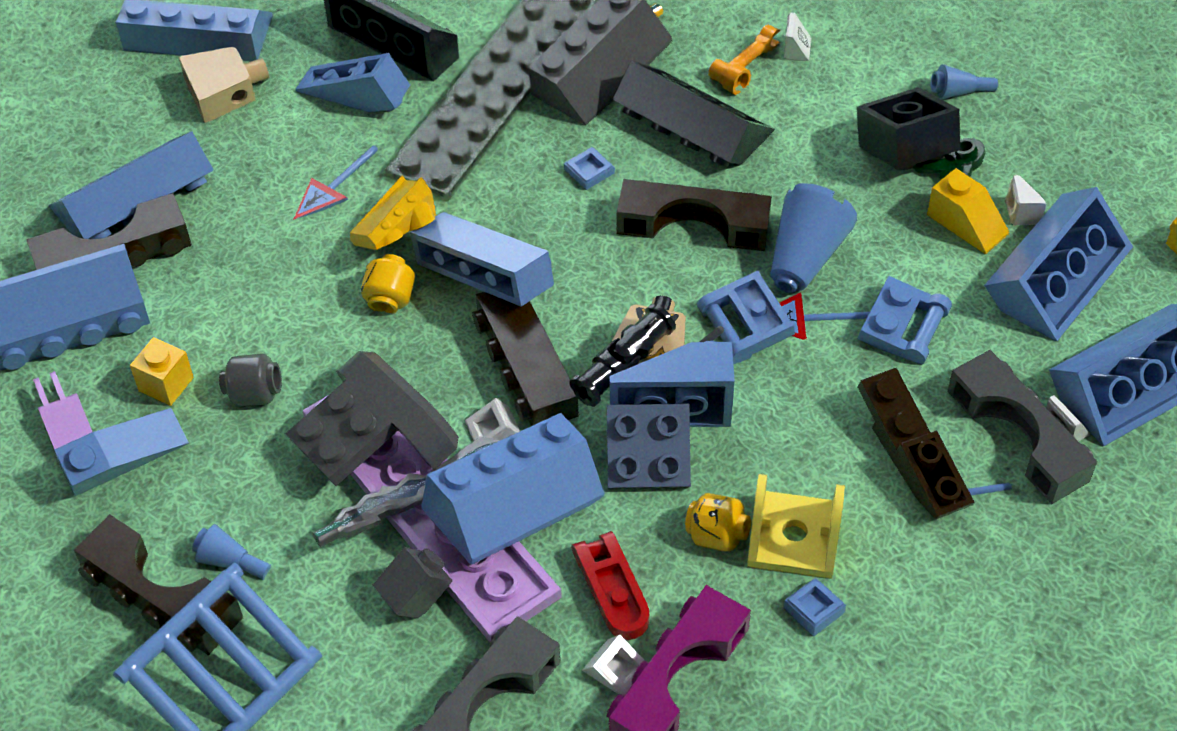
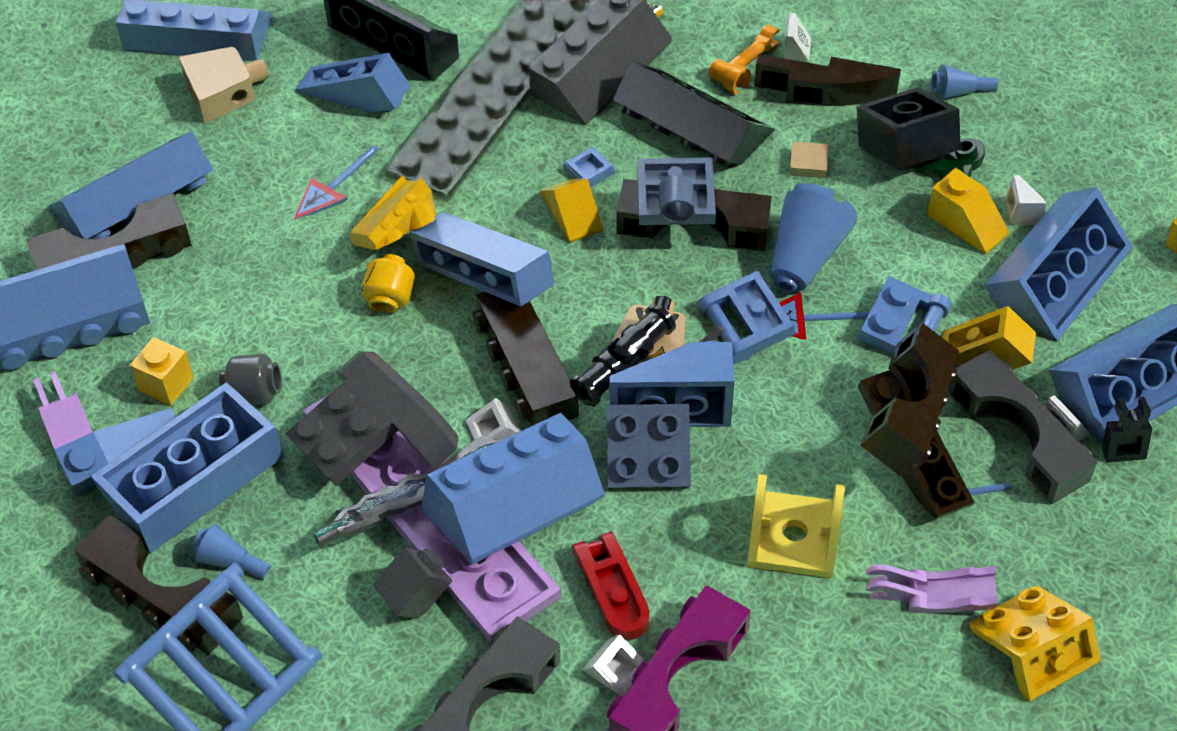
(189, 466): none -> medium blue slope
(573, 208): none -> yellow slope
(675, 191): none -> sand blue plate
(717, 522): yellow head -> none
(809, 159): none -> tan tile
(814, 606): medium blue tile -> none
(839, 84): none -> dark brown slope
(904, 428): none -> dark brown arch
(936, 591): none -> lavender arm
(996, 331): none -> yellow slope
(1042, 637): none -> yellow bracket
(1130, 435): none -> black plate

